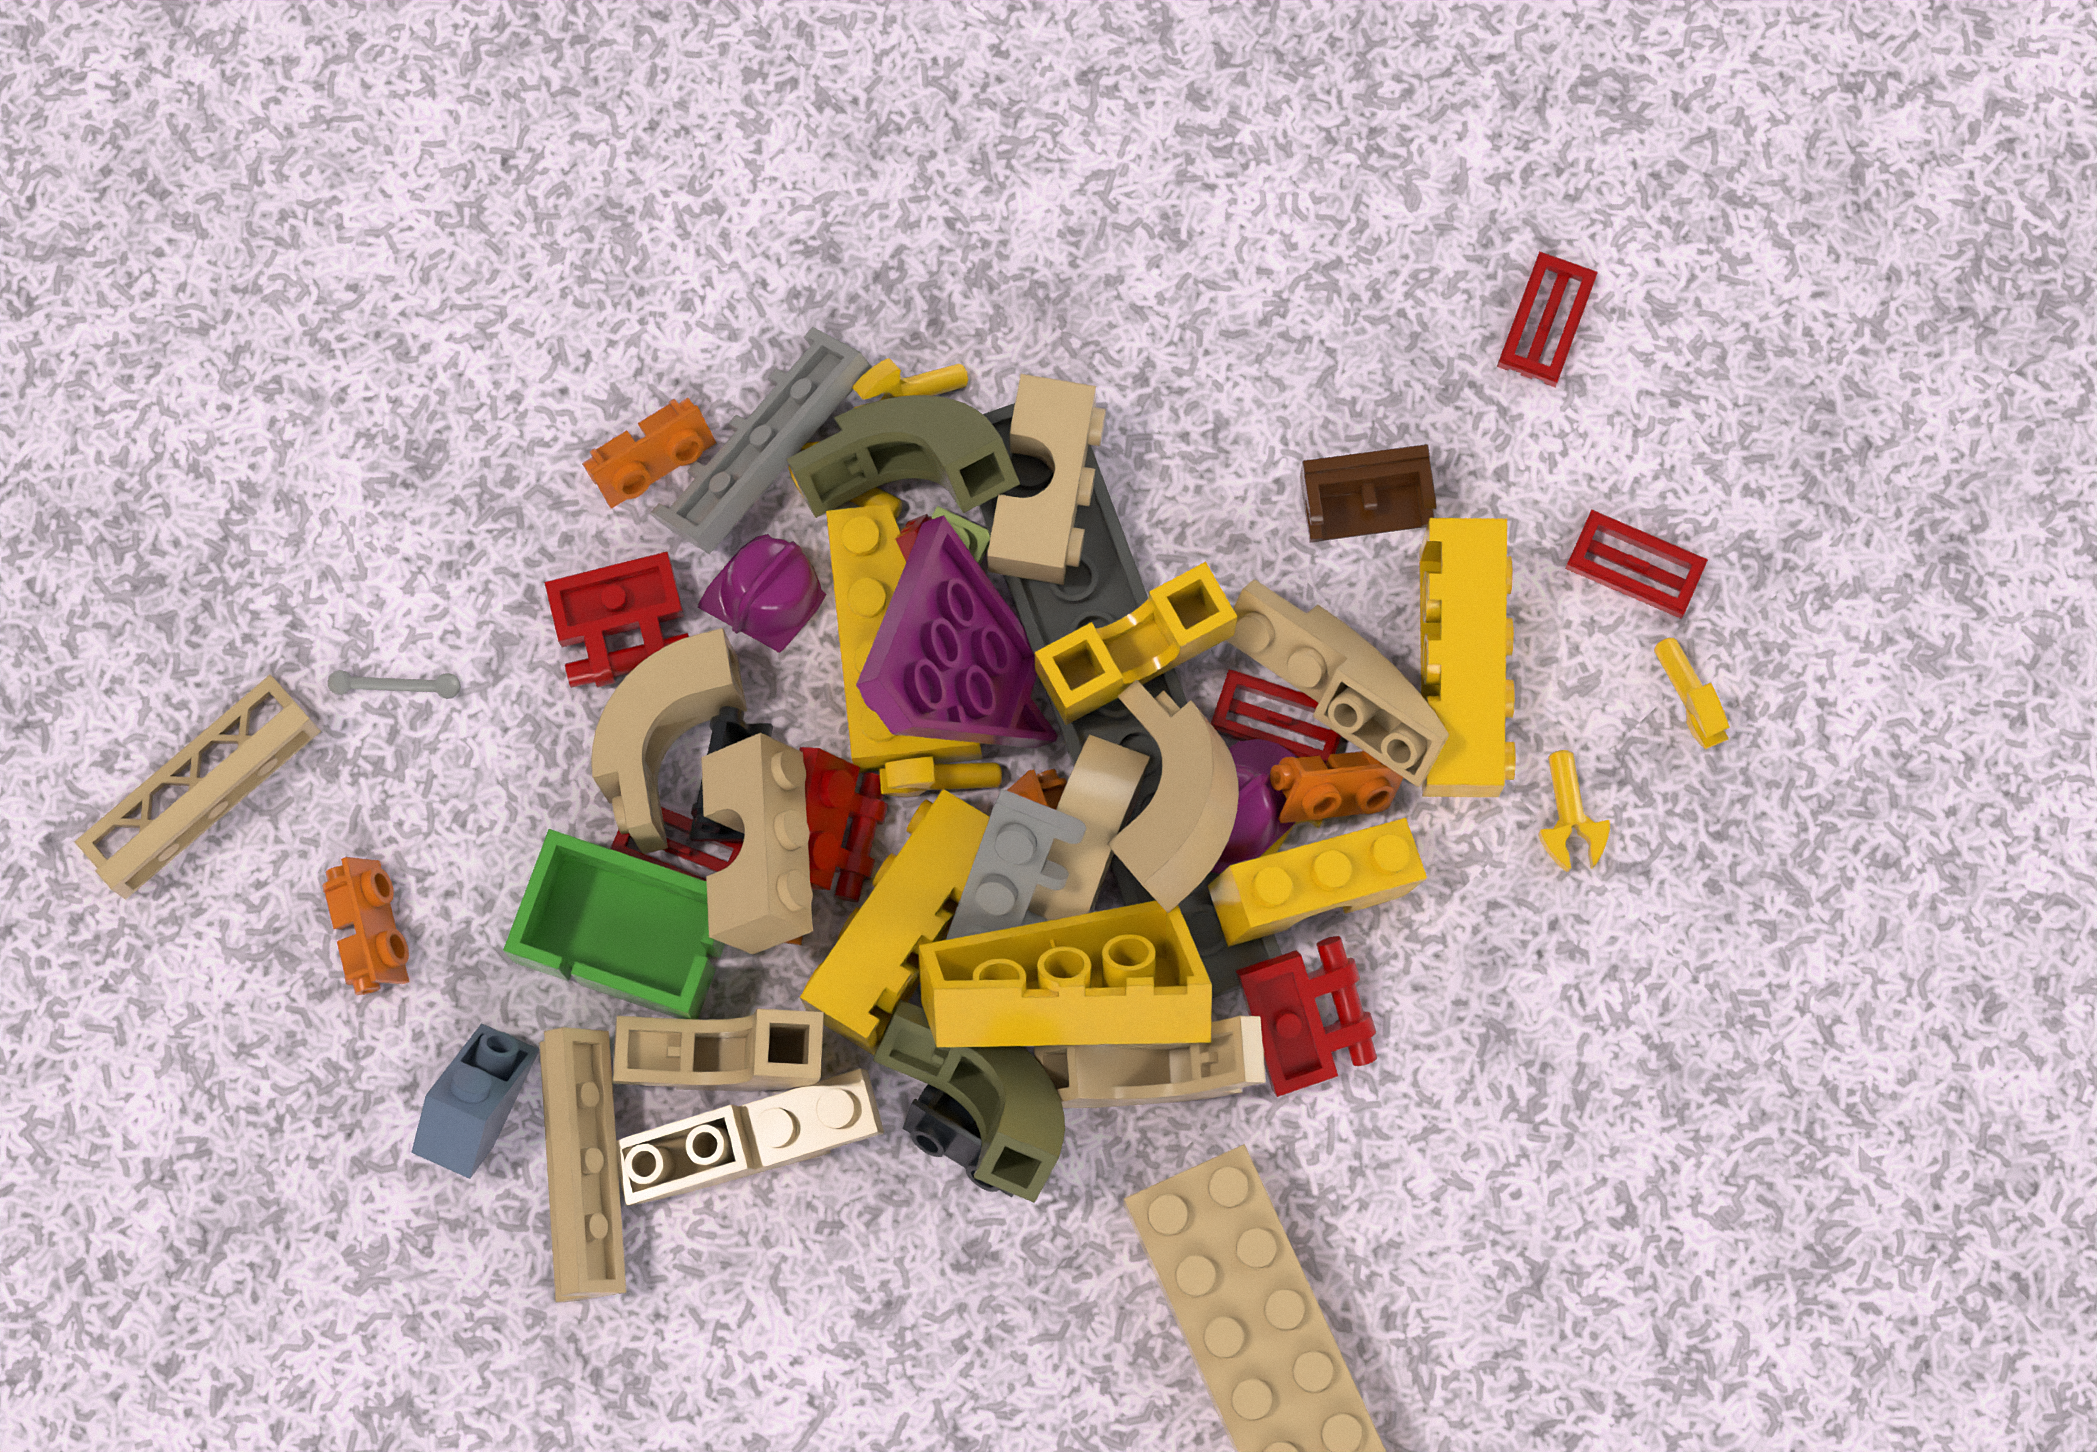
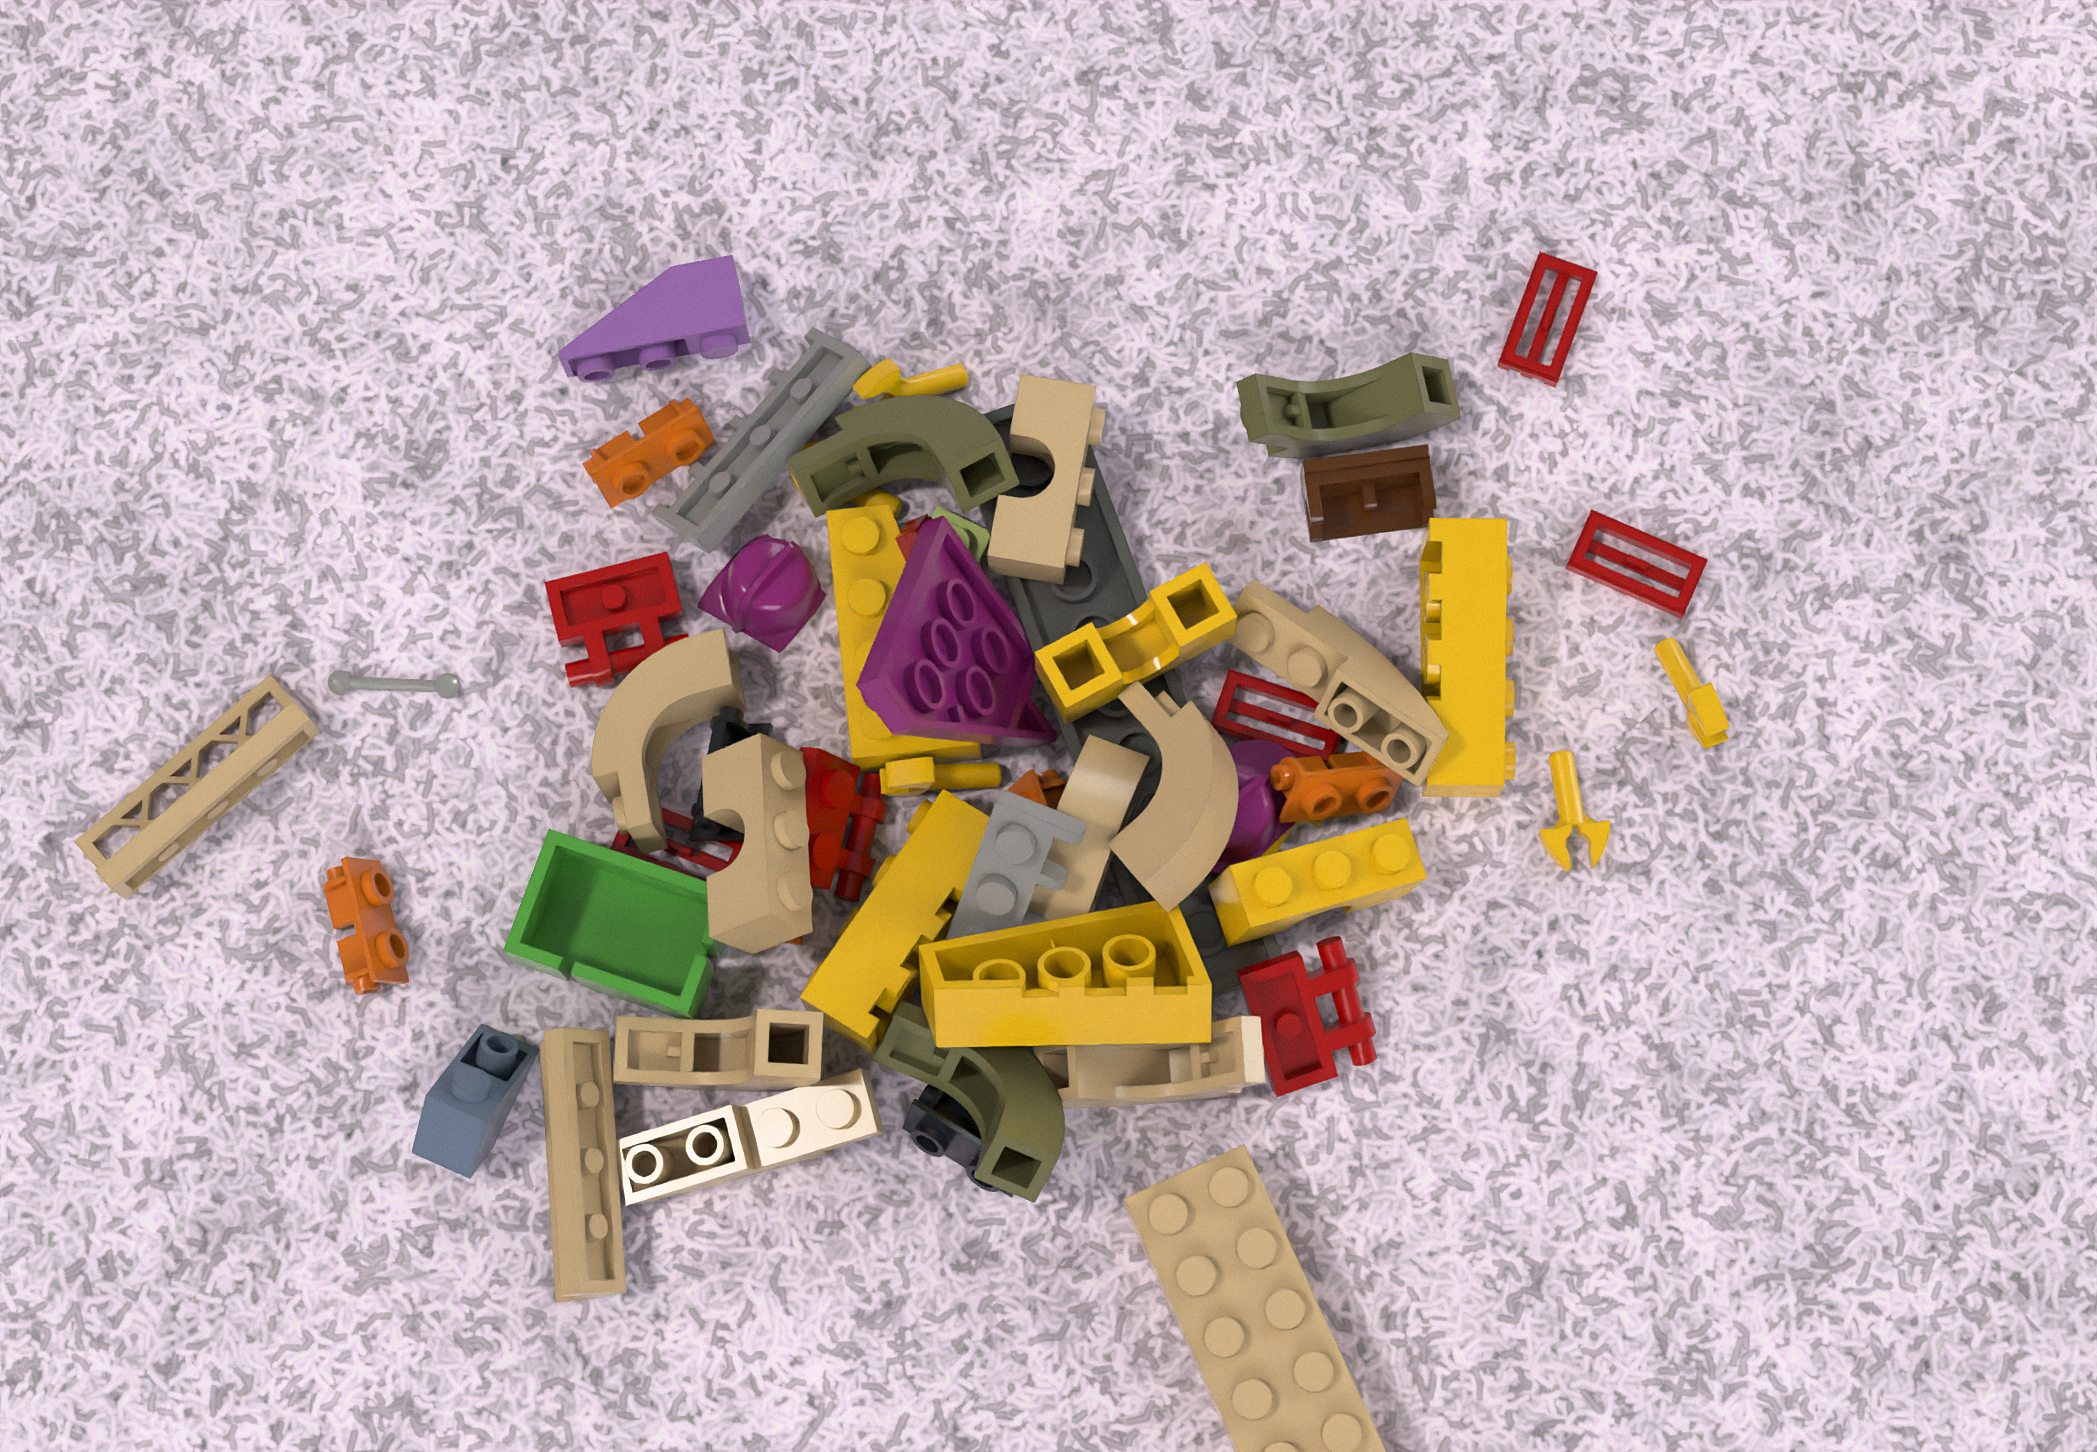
(674, 315): none -> medium lavender slope
(1350, 411): none -> olive arch

